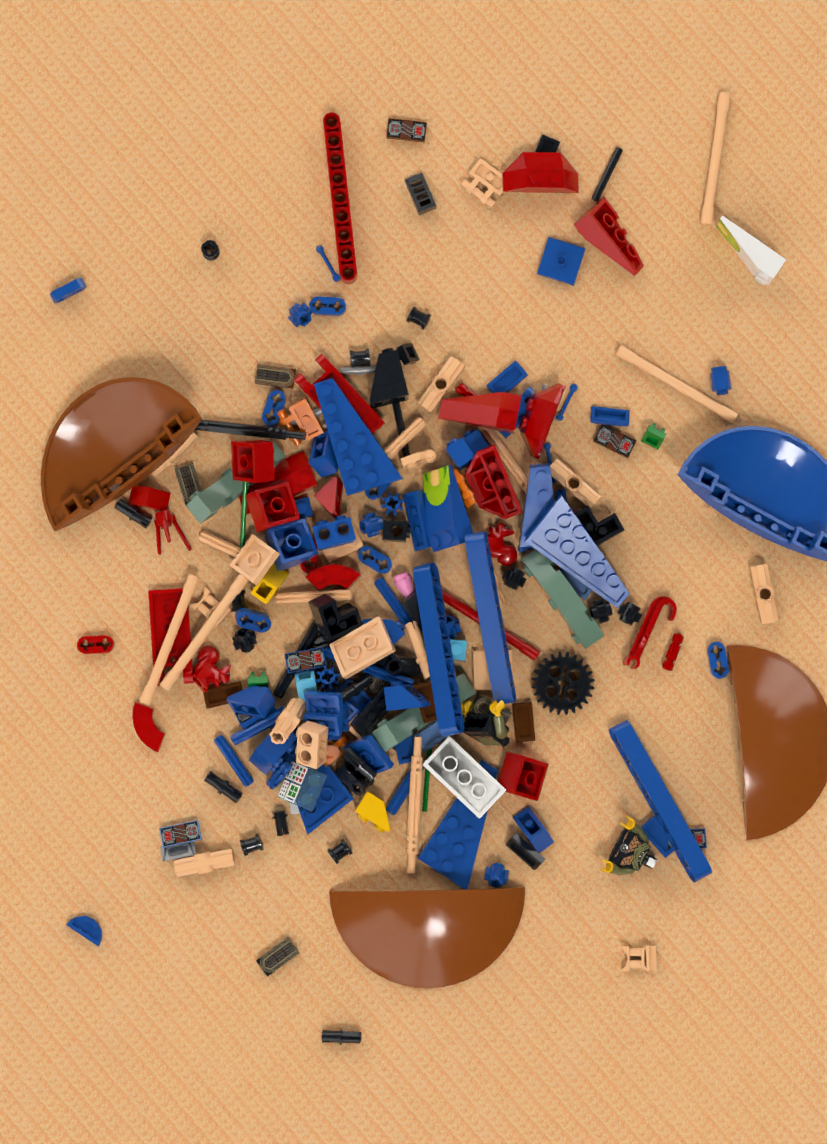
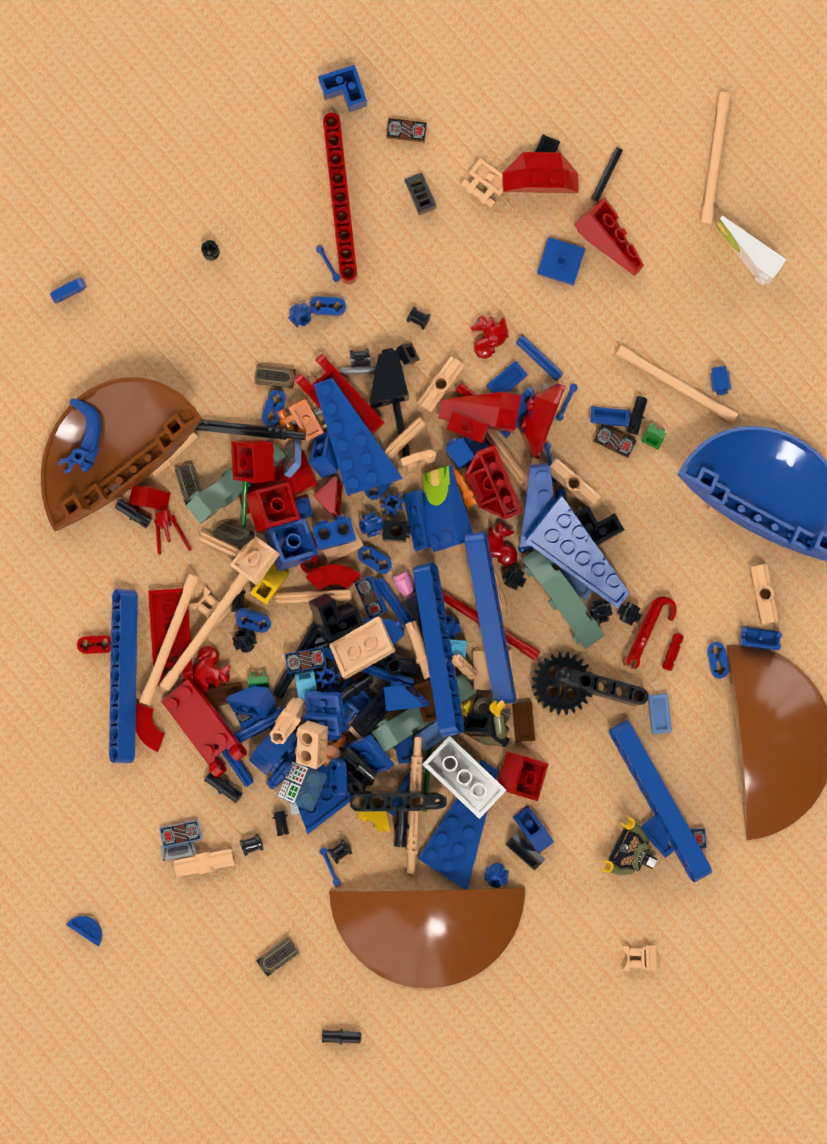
(89, 449): none -> blue piece
(123, 676): none -> blue beam
(203, 725): none -> red hinge
(233, 534): none -> tile
(293, 457): none -> tile
(323, 851): none -> blue hinge
(337, 776): none -> blue beam
(345, 83): none -> blue brick
(371, 597): none -> tile
(401, 827): none -> black pin
(407, 805): none -> black piece
(467, 426): none -> red plate
(467, 669): none -> light nougat axle
(494, 336): none -> red animal
(539, 358): none -> blue axle
(572, 679): none -> black piece
(637, 415): none -> black axle
(659, 713): none -> medium blue tile
(760, 638): none -> blue hinge

